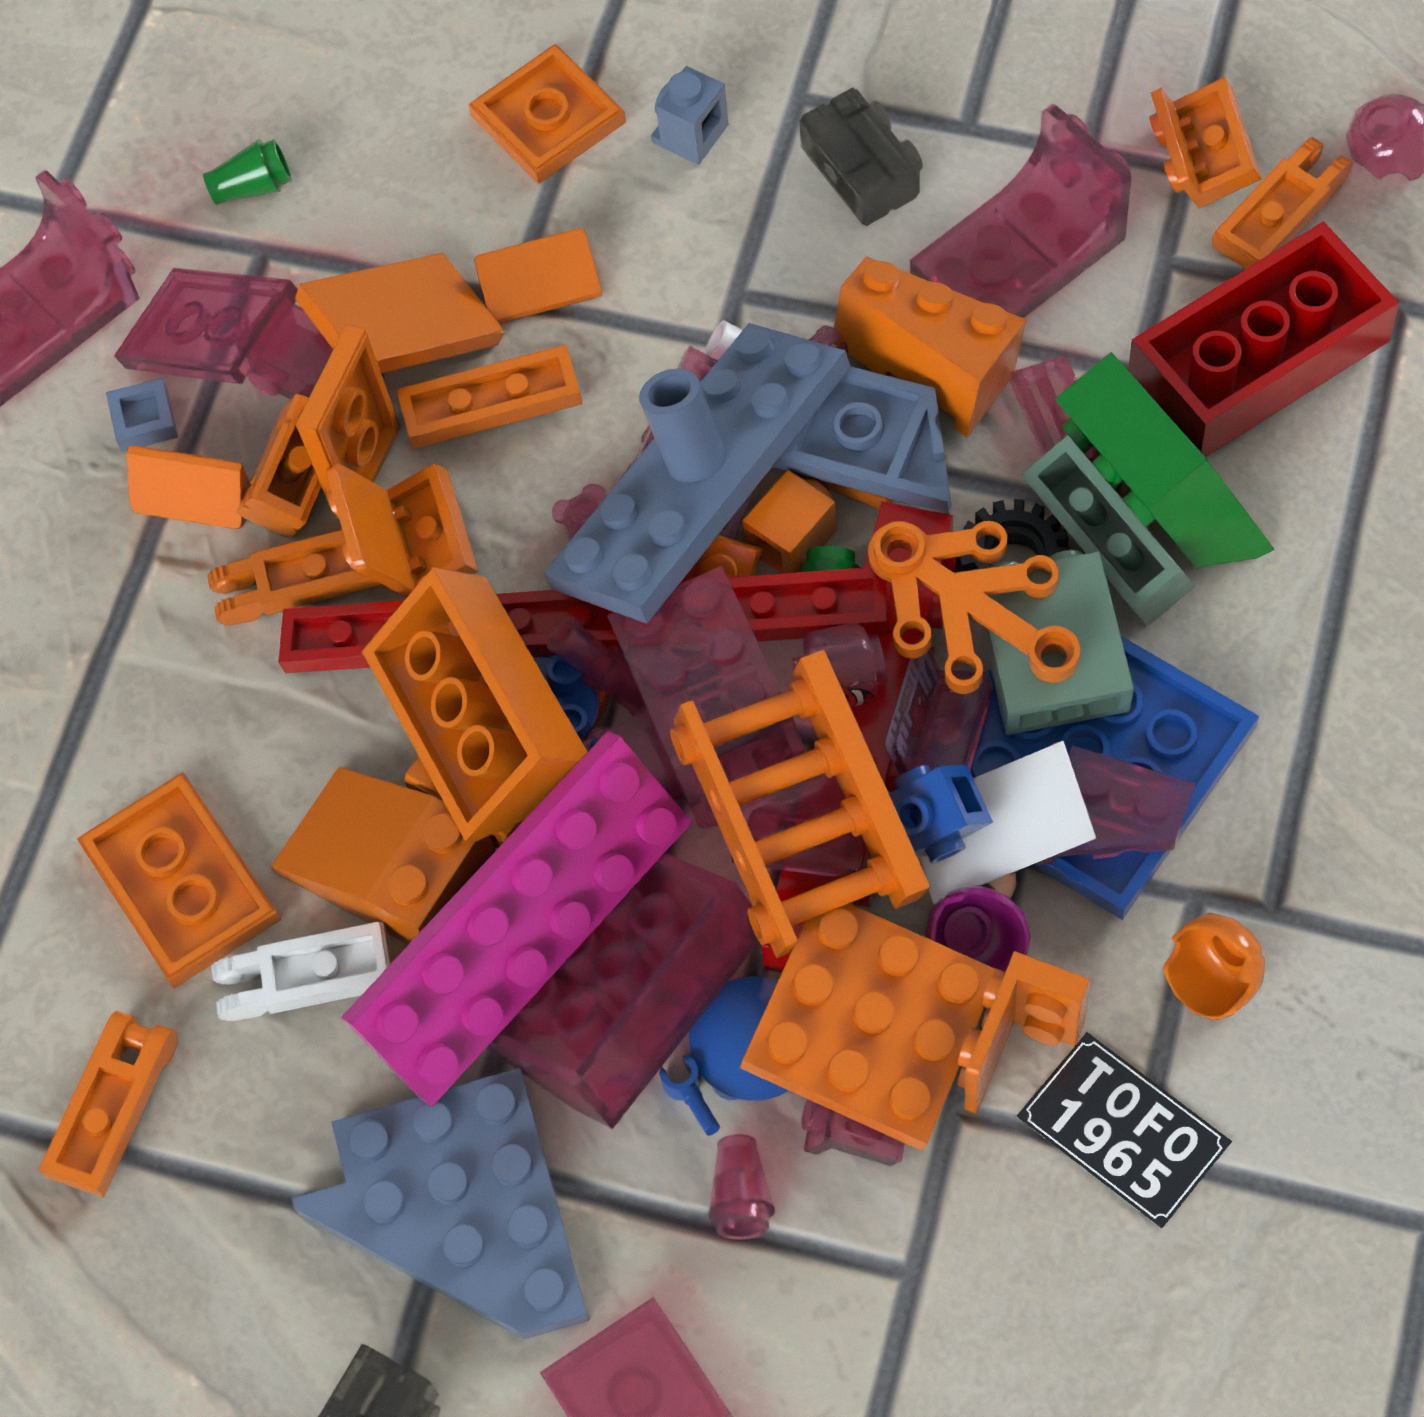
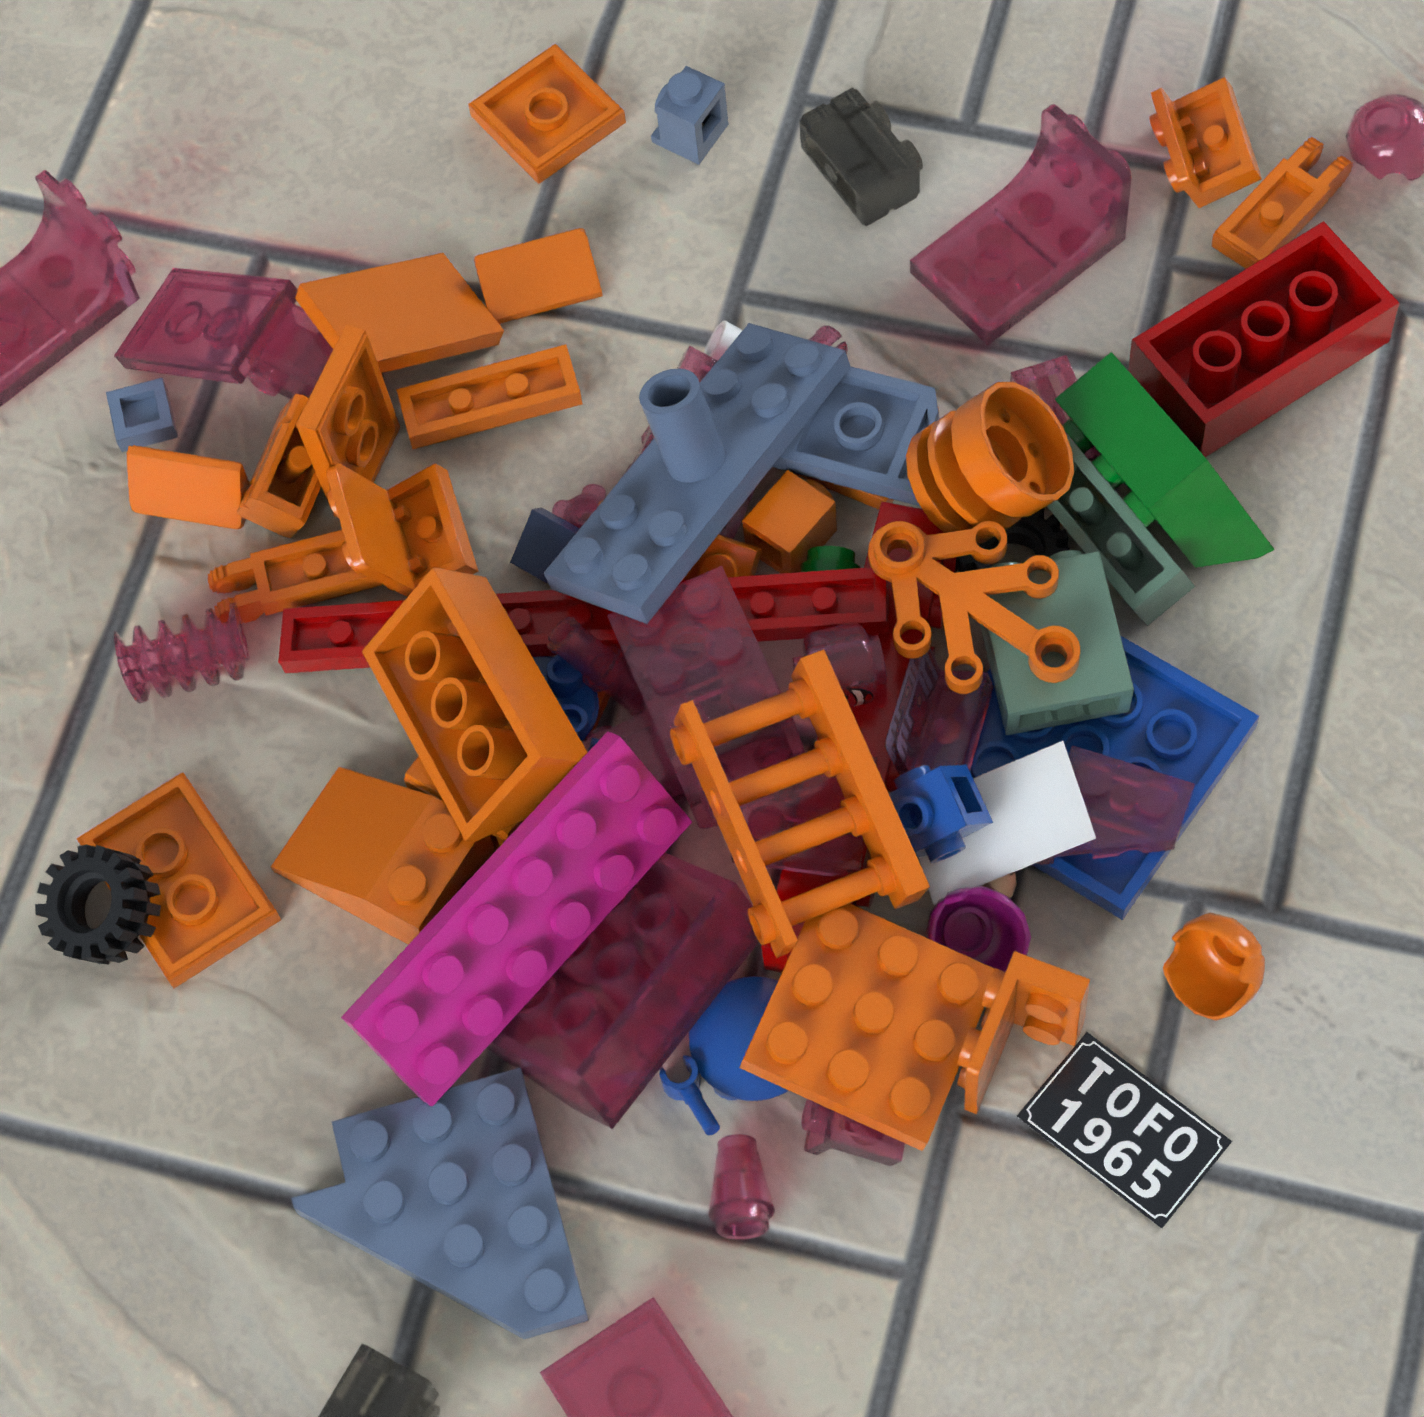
(68, 899): none -> black tyre
(107, 1104): orange plate -> none
(183, 654): none -> clear pink piece
(249, 173): green cone -> none
(304, 971): white hinge -> none
(542, 542): none -> dark blue tile
(929, 337): orange wedge -> none
(990, 460): none -> orange wheel

